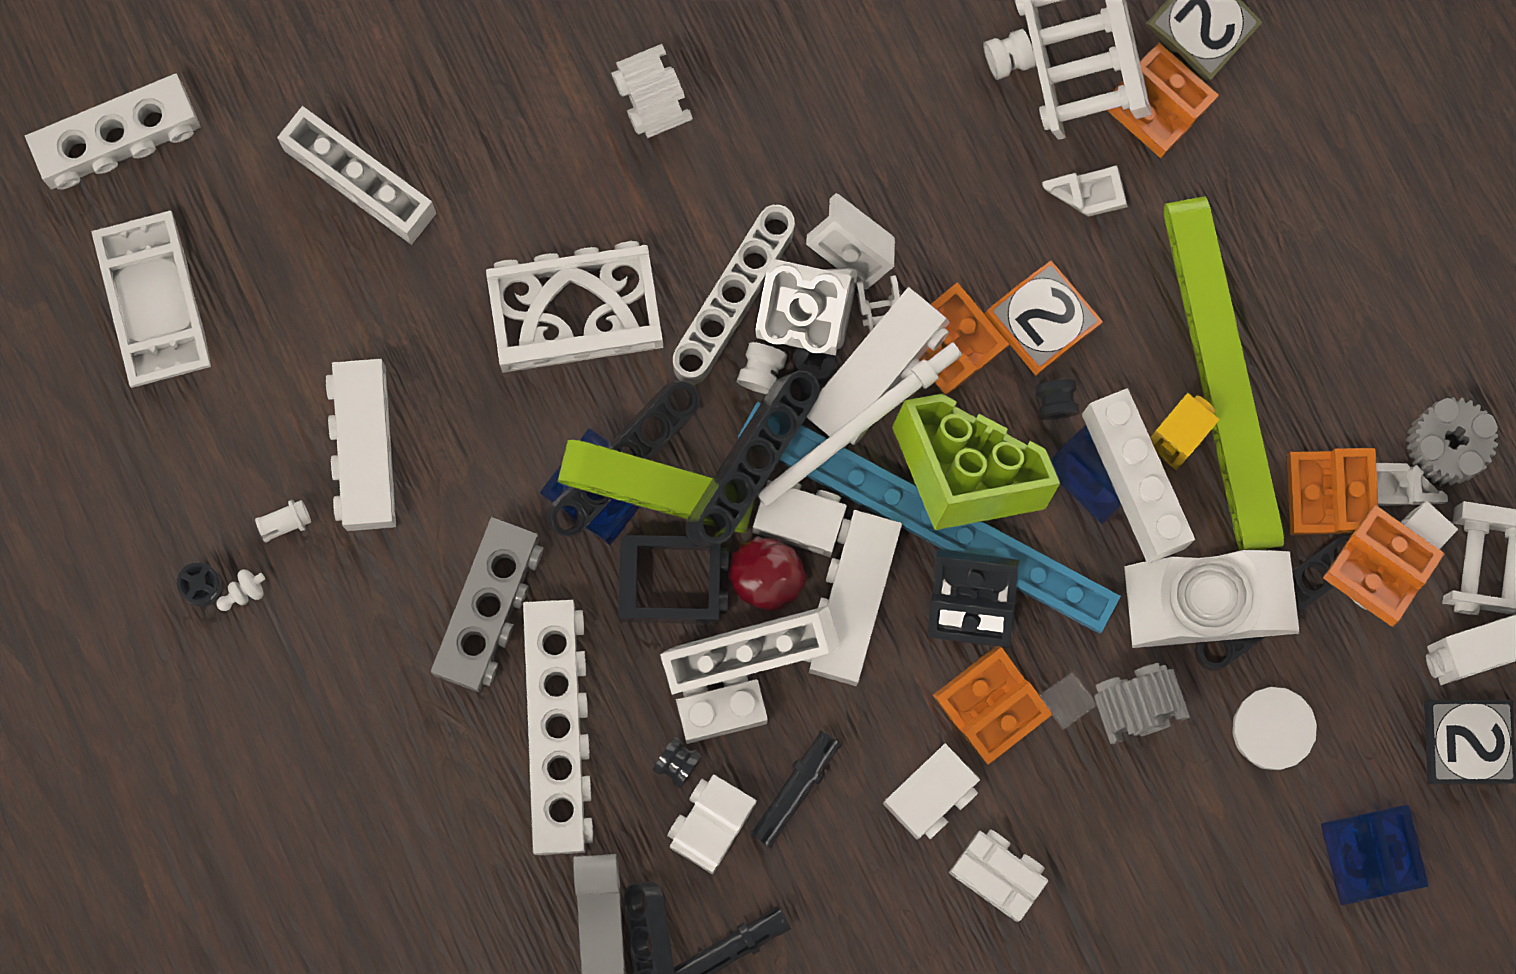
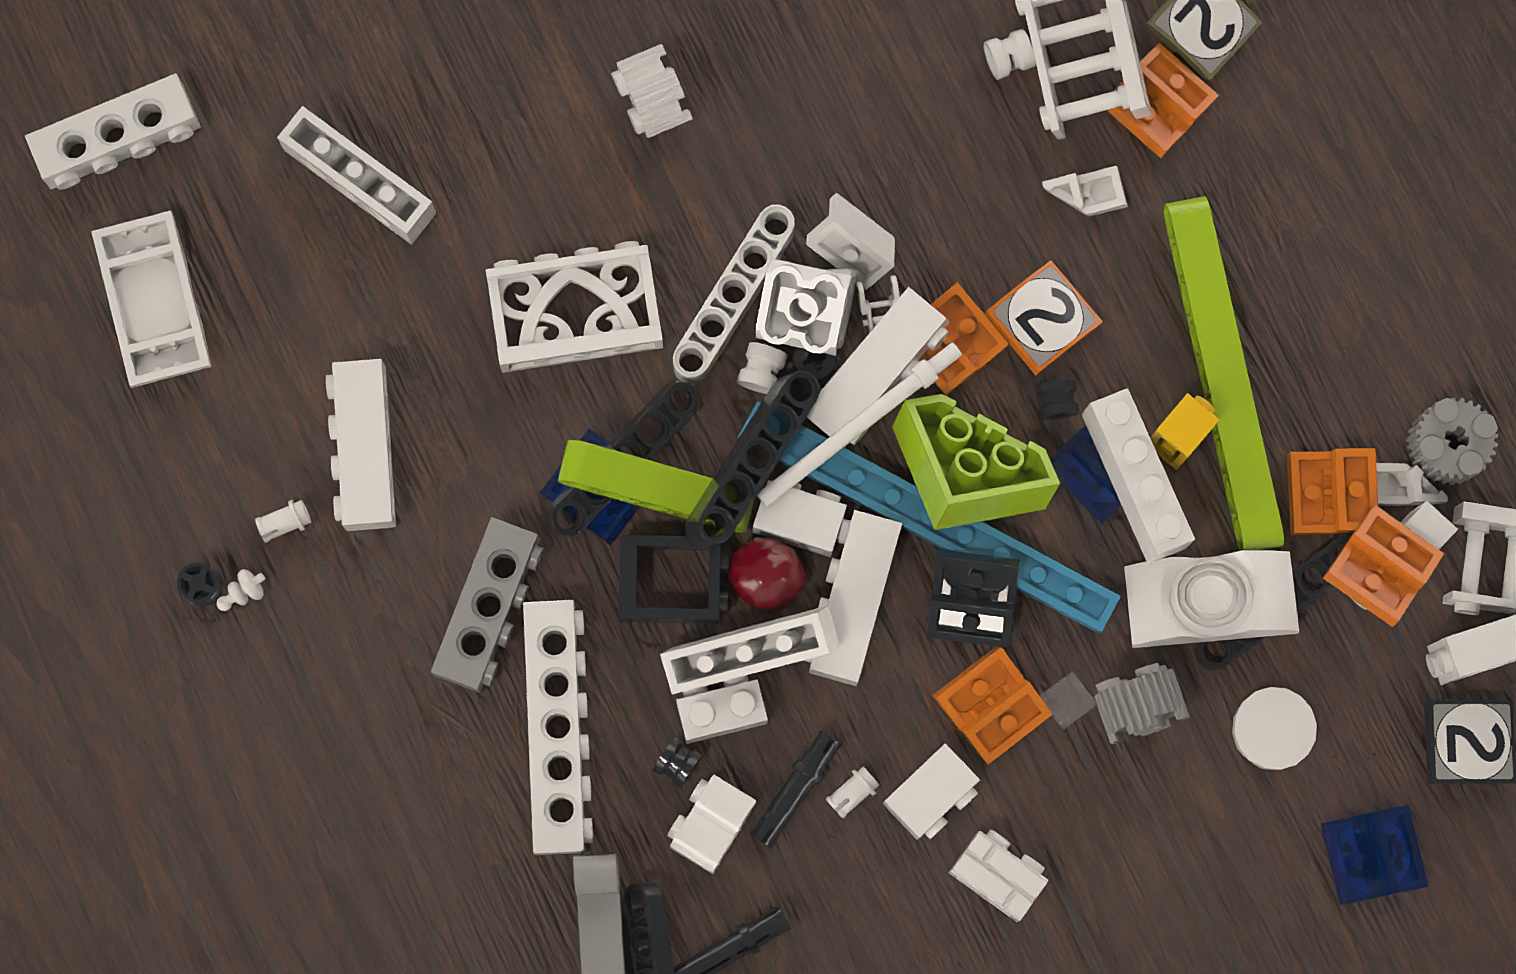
(853, 792): none -> white pin

